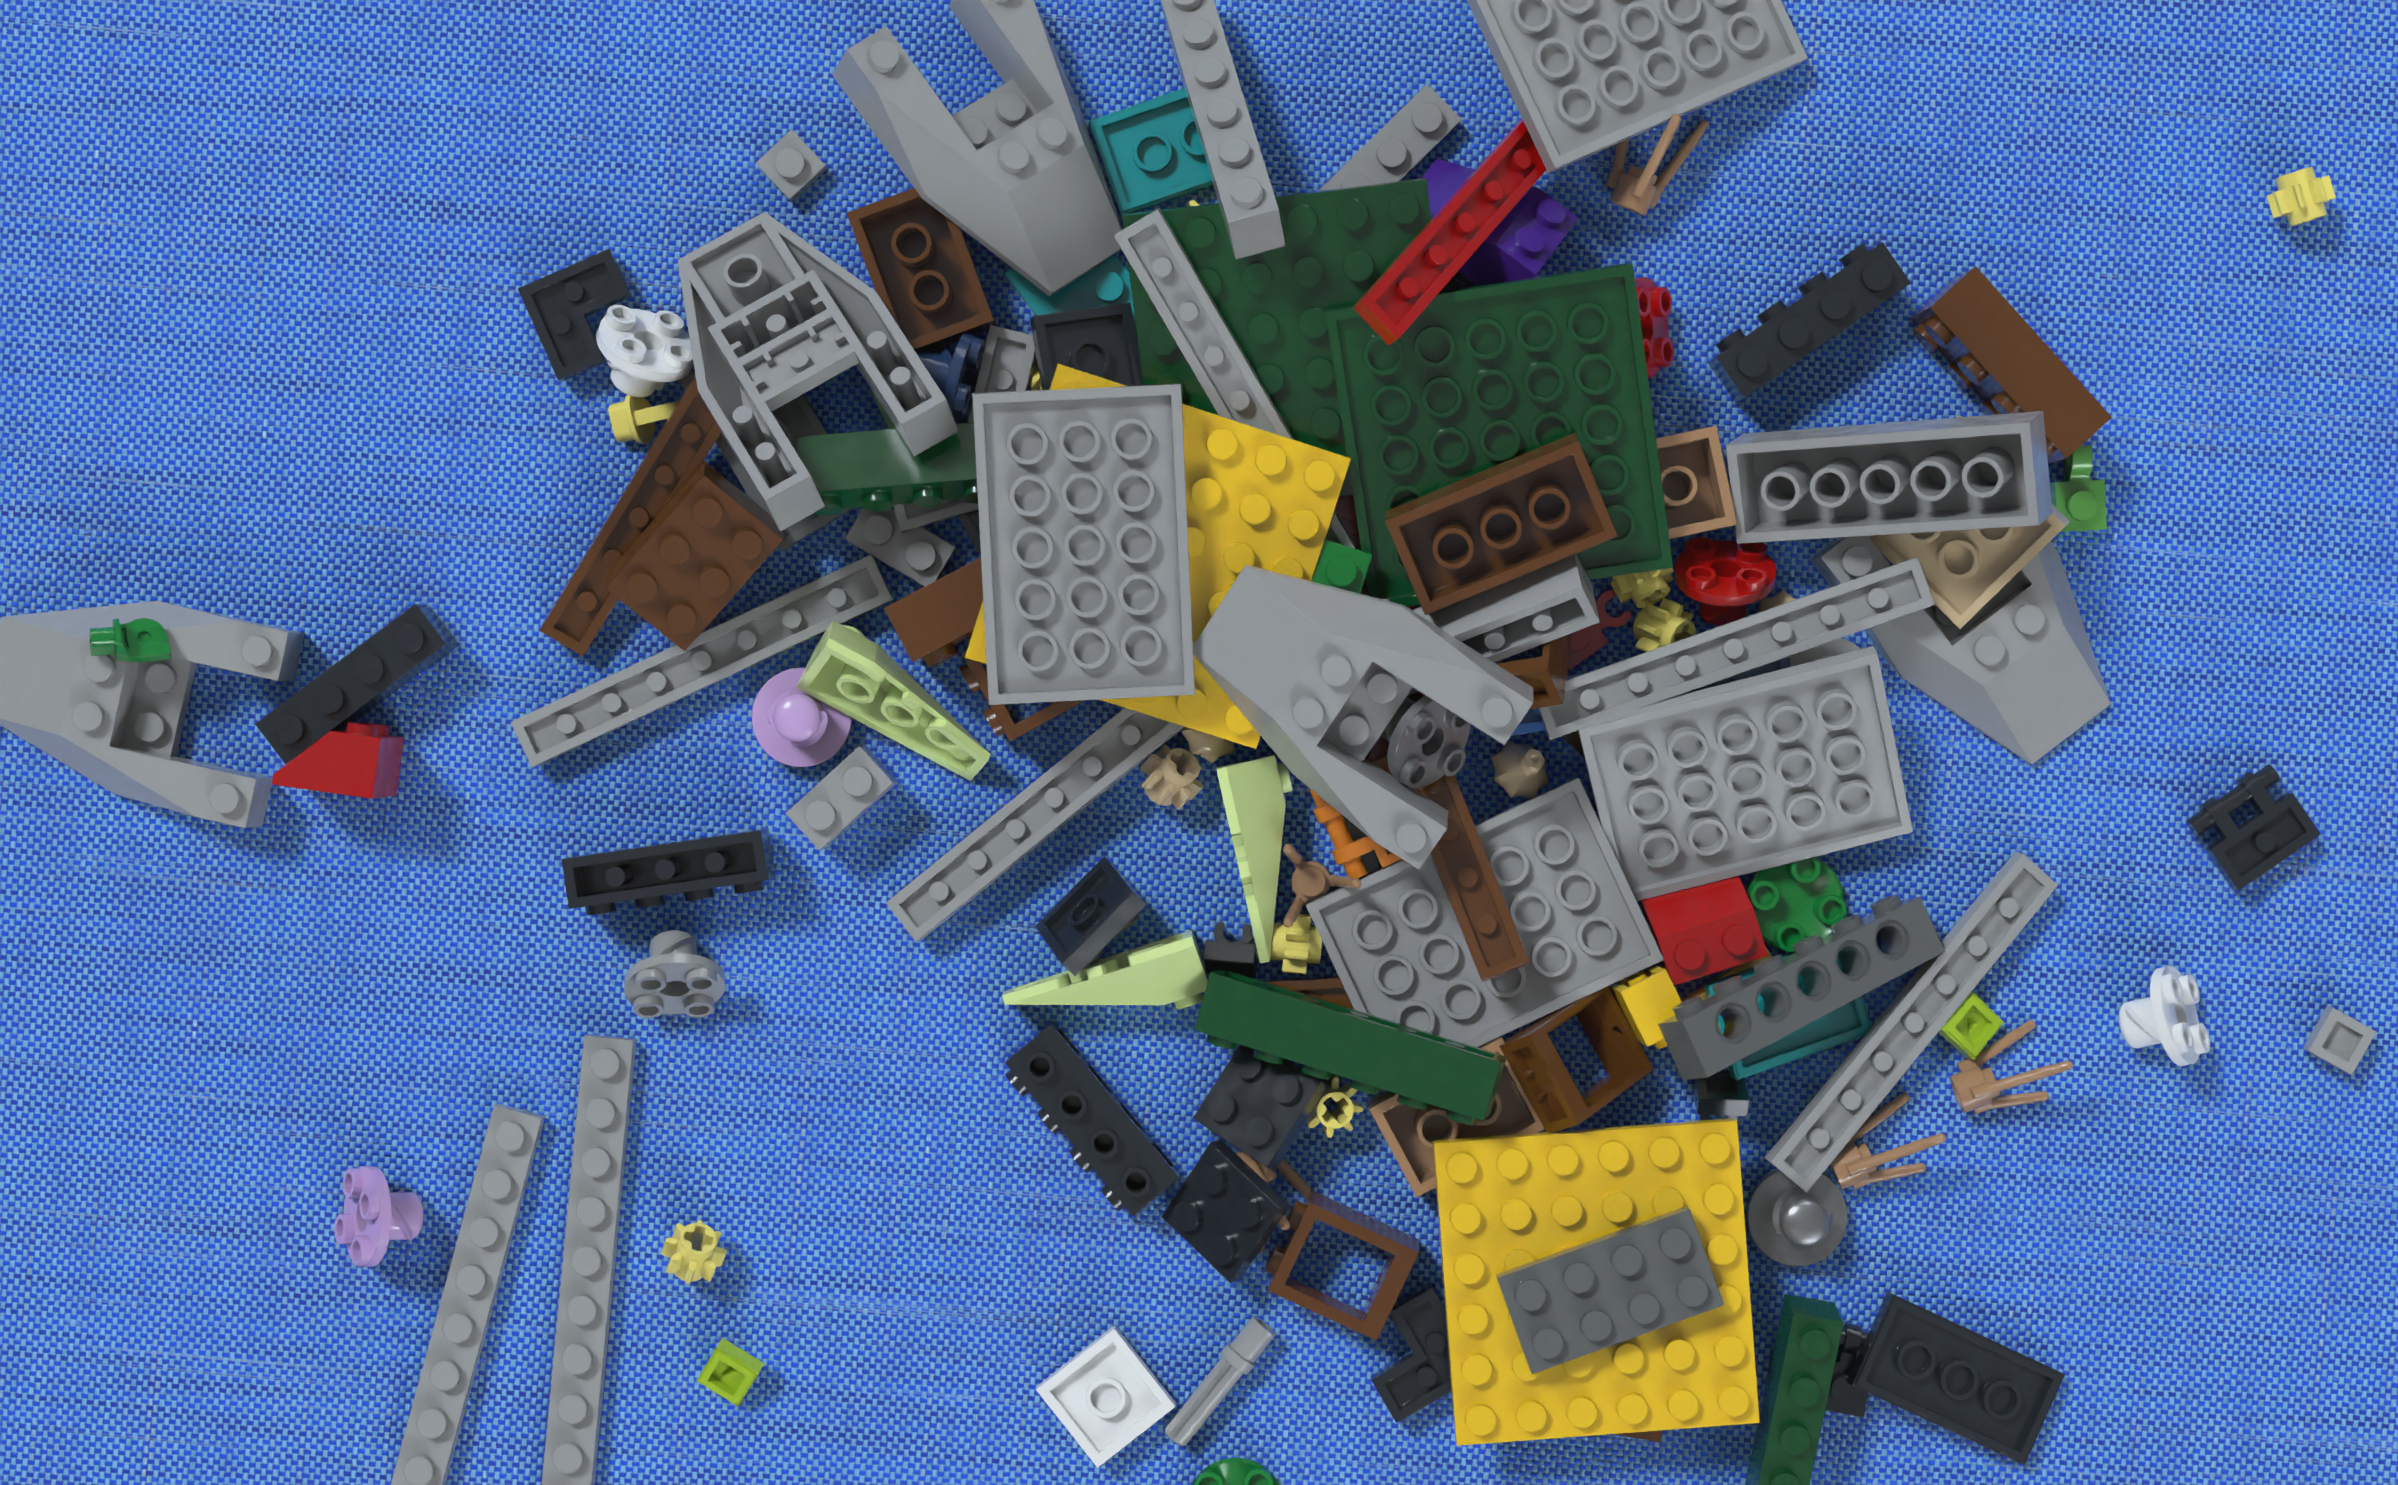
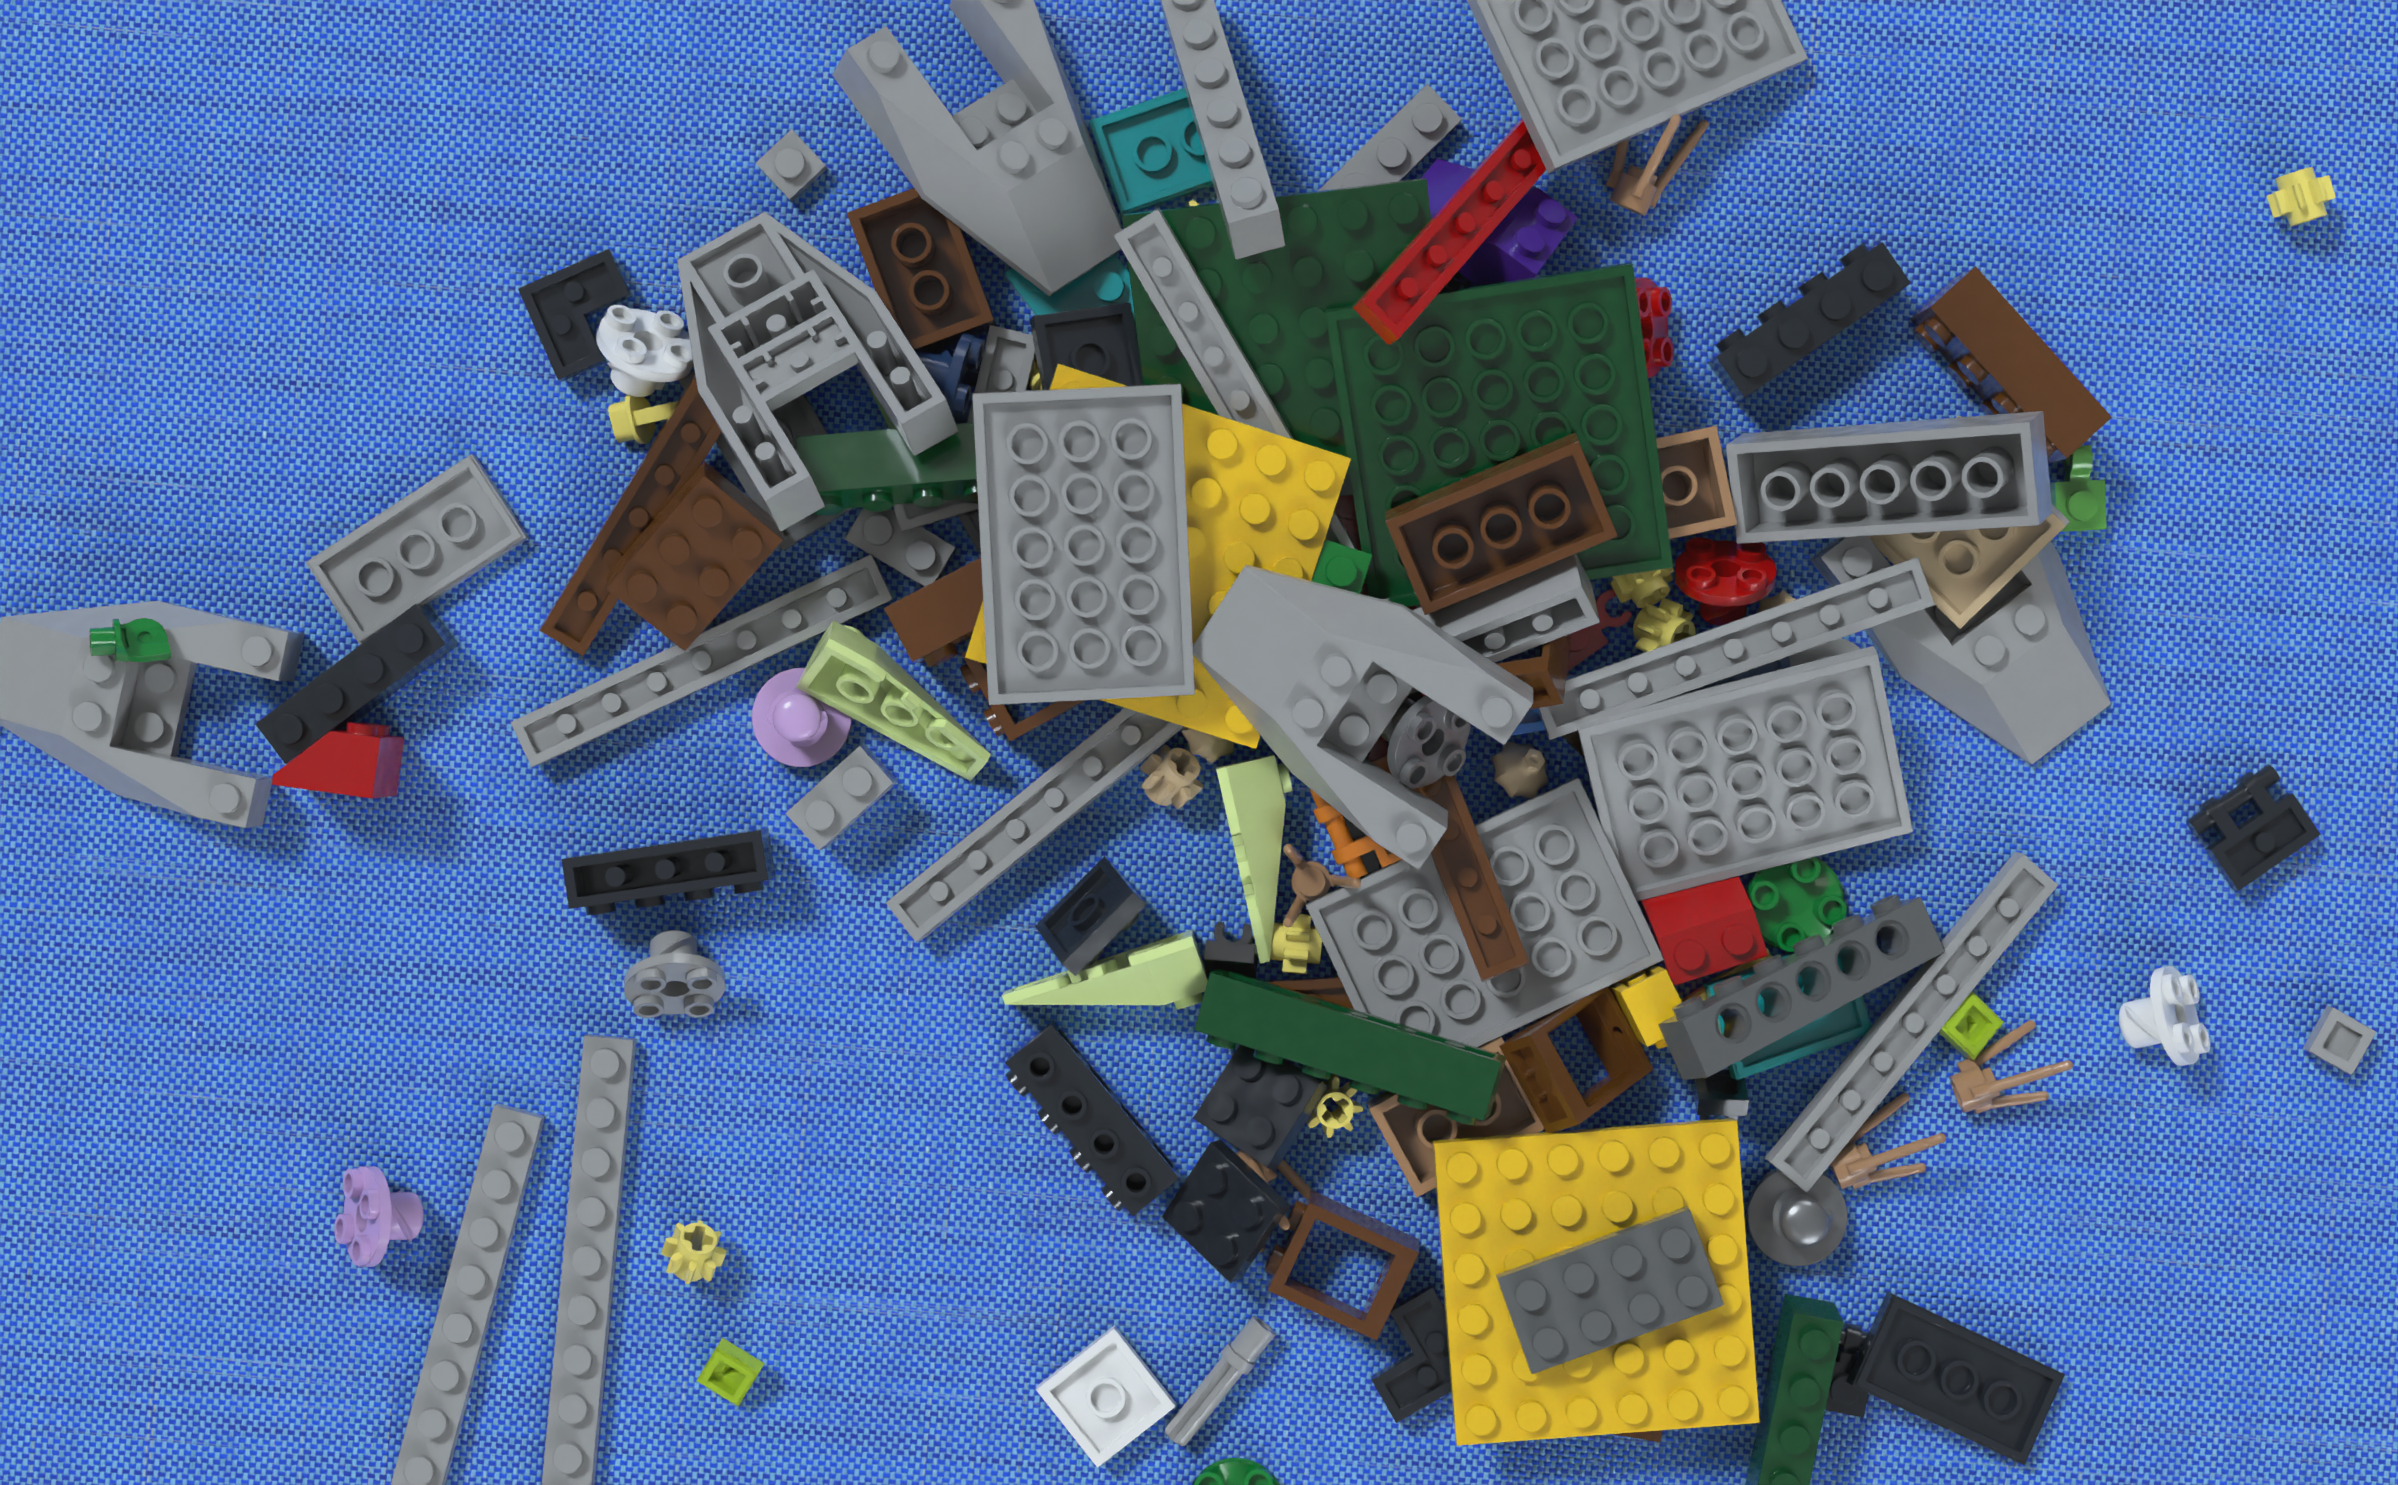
(417, 548): none -> light grey tile

